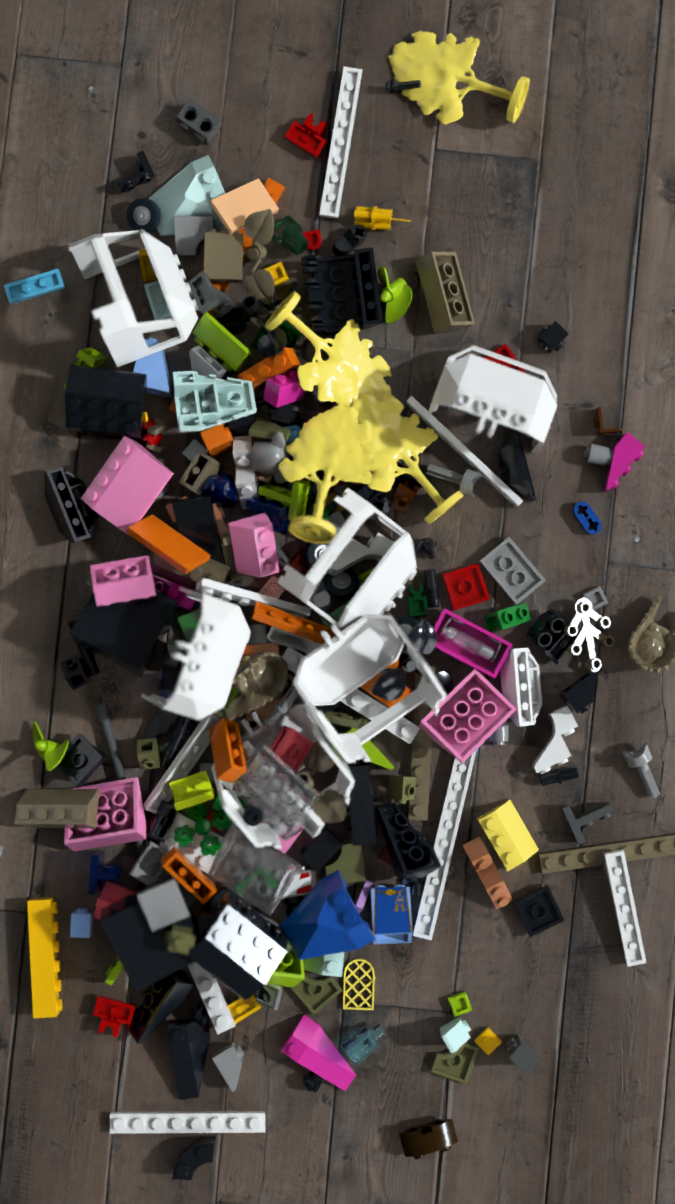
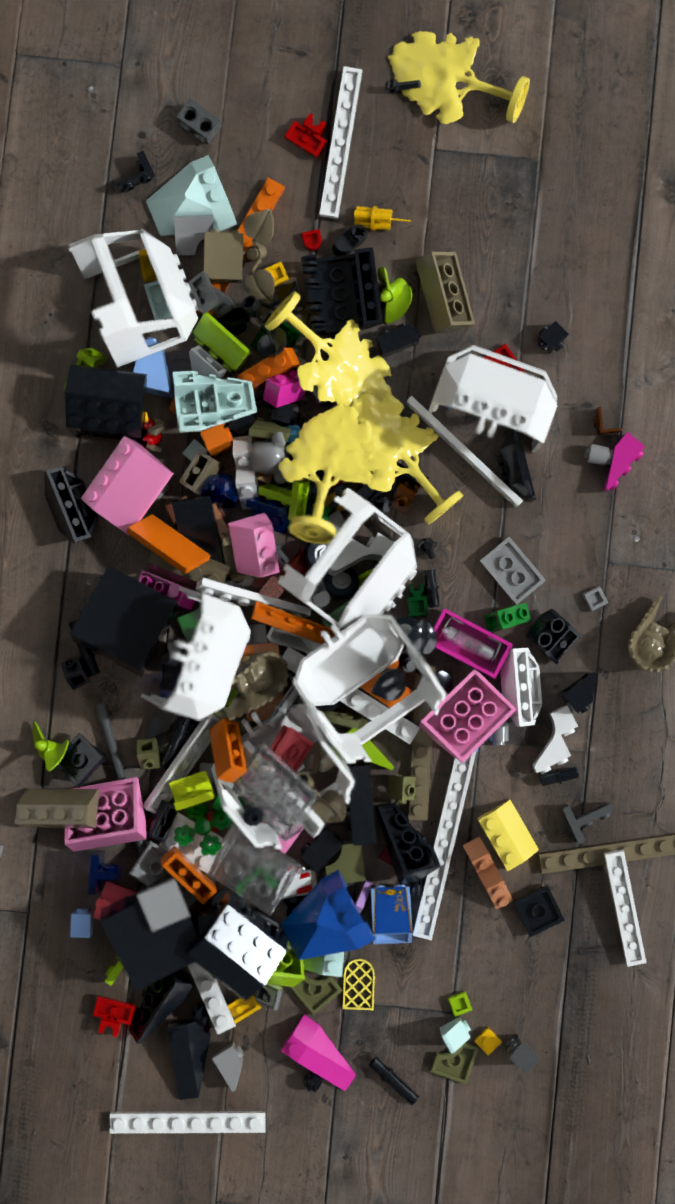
(34, 286): medium azure plate -> none
(44, 957): yellow brick -> none
(122, 580): bright pink slope -> none
(143, 214): black wheel -> none
(180, 939): olive brick -> none
(193, 1156): black brick -> none
(240, 203): light nougat tile -> none
(291, 236): clear green piece -> none
(355, 1047): clear light blue torso -> none
(387, 1074): none -> black pin
(398, 339): none -> black brick
(428, 1138): dark brown brick -> none
(465, 481): light grey piece -> none
(465, 587): red tile -> none
(587, 632): plant -> none
(590, 515): blue beam -> none
(639, 759): light grey piece -> none

